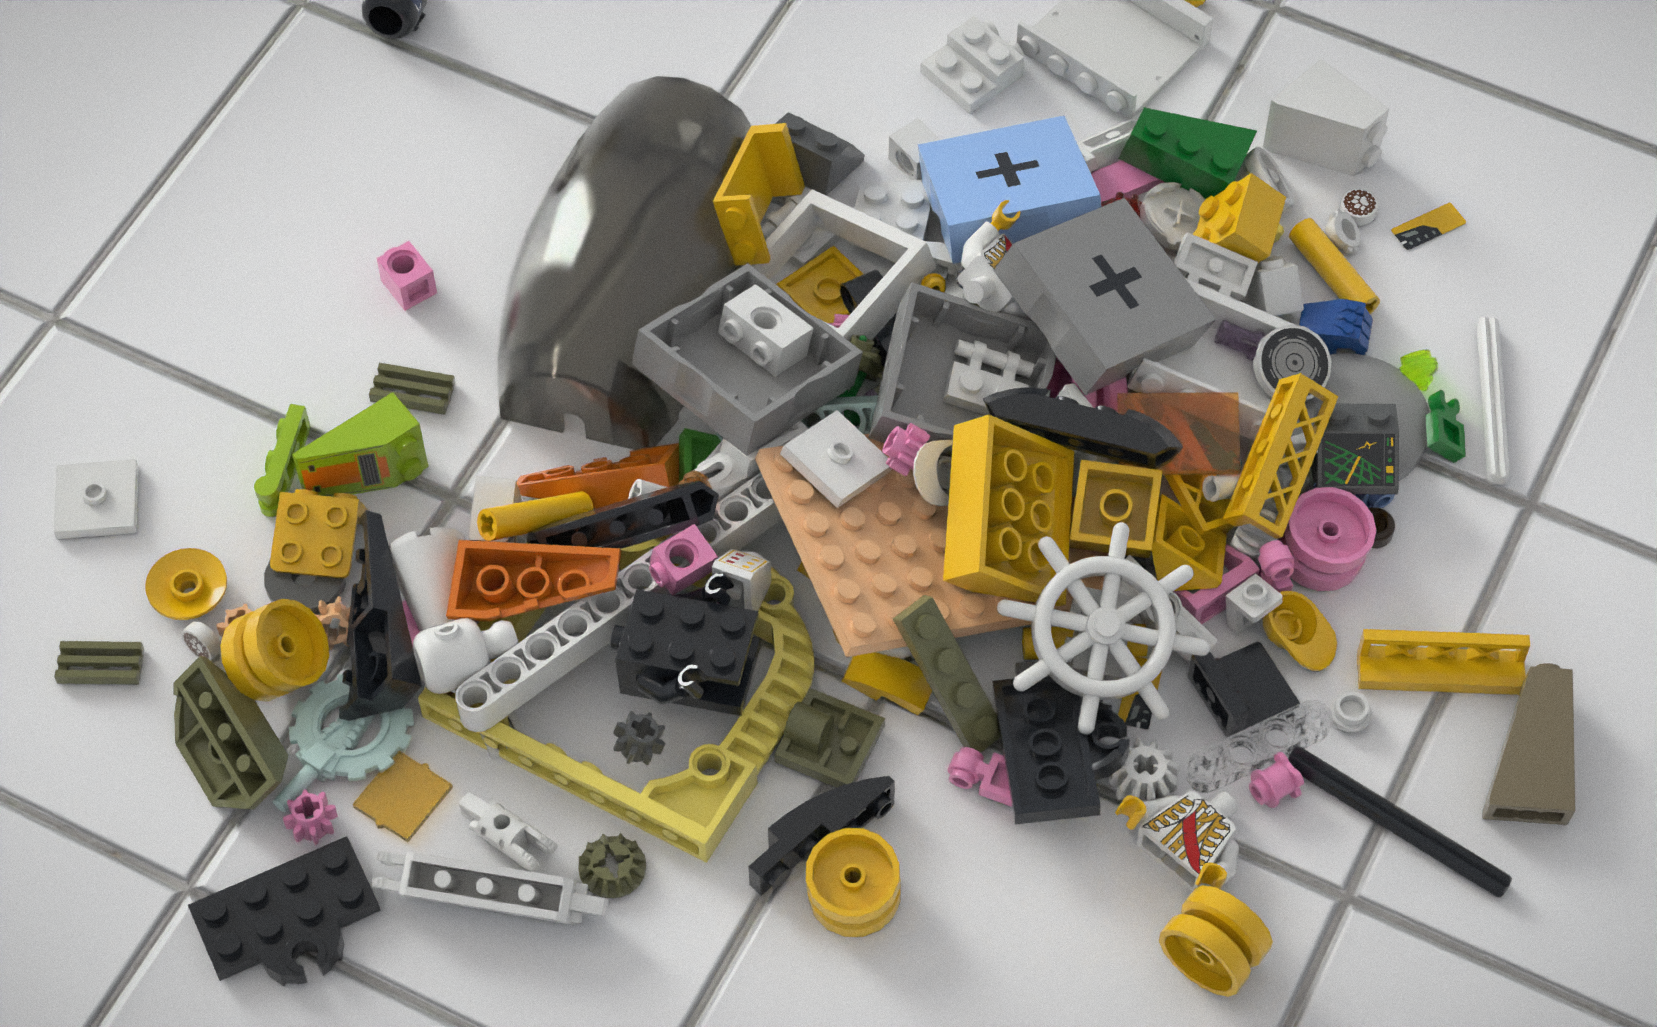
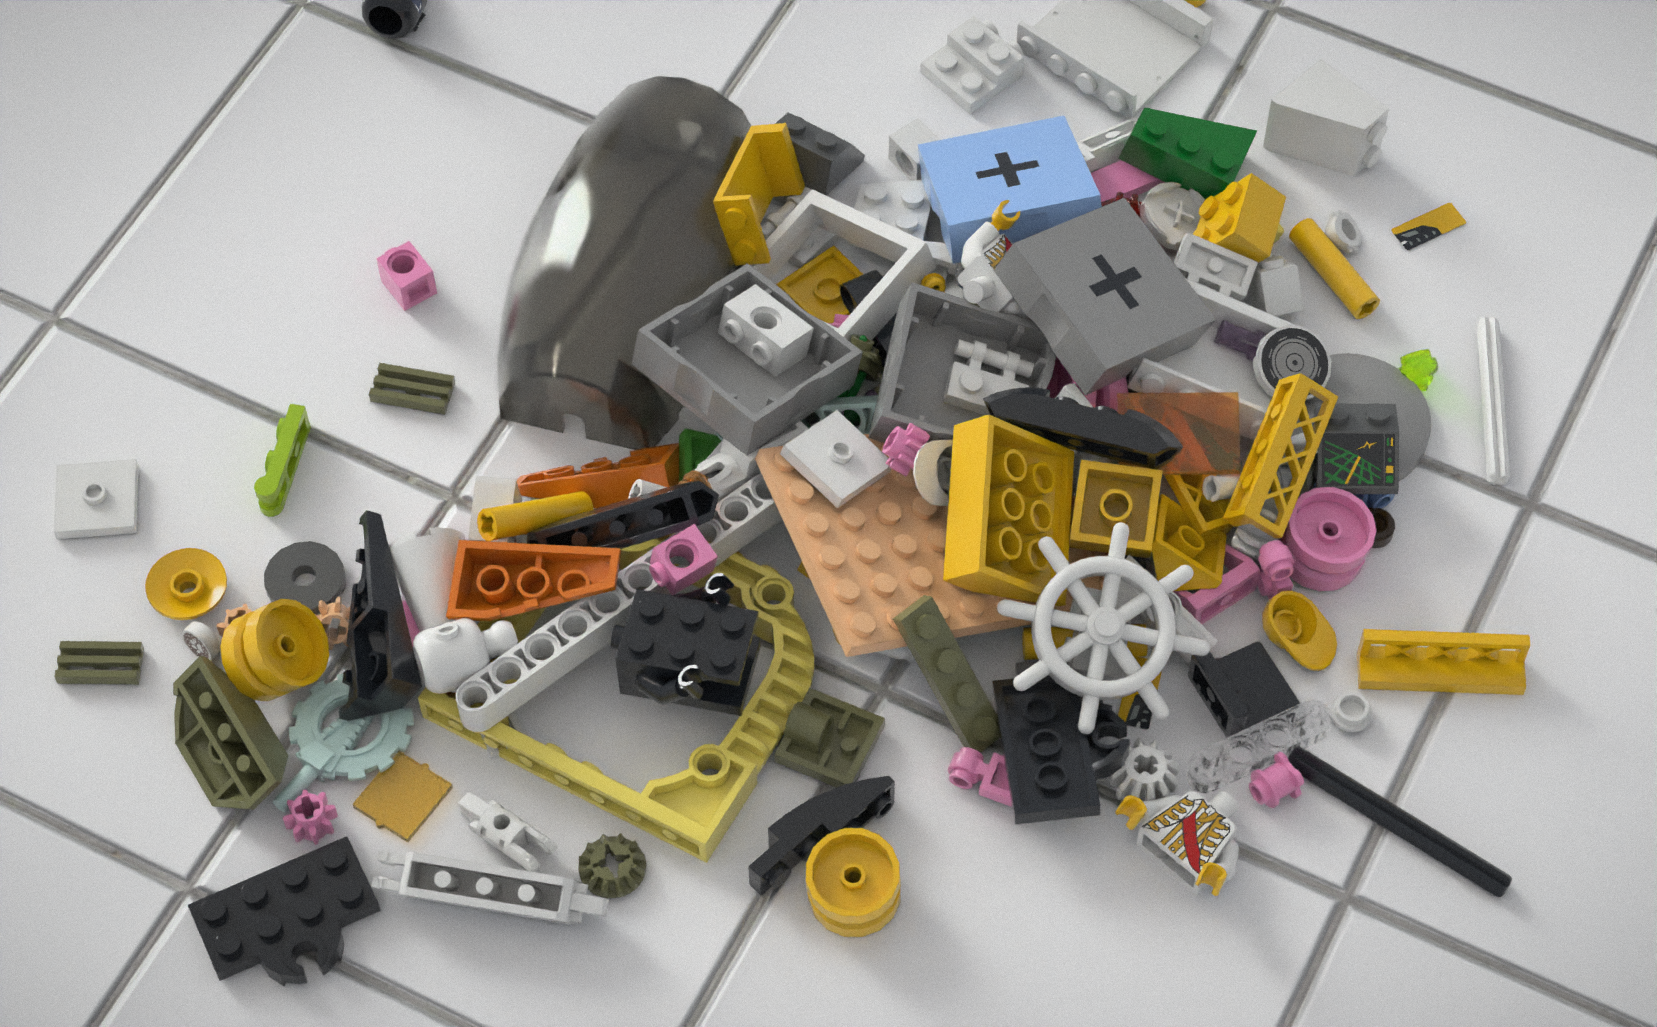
(315, 533): yellow bracket -> none
(365, 452): lime slope -> none
(639, 749): dark grey gear -> none
(749, 575): white slope -> none
(889, 677): yellow slope -> none
(1215, 940): yellow wheel -> none
(1250, 603): white bracket -> none
(1266, 169): white plate -> none
(1339, 324): blue hand -> none
(1360, 204): tile -> none
(1443, 431): green plate -> none
(1537, 758): dark tan slope -> none

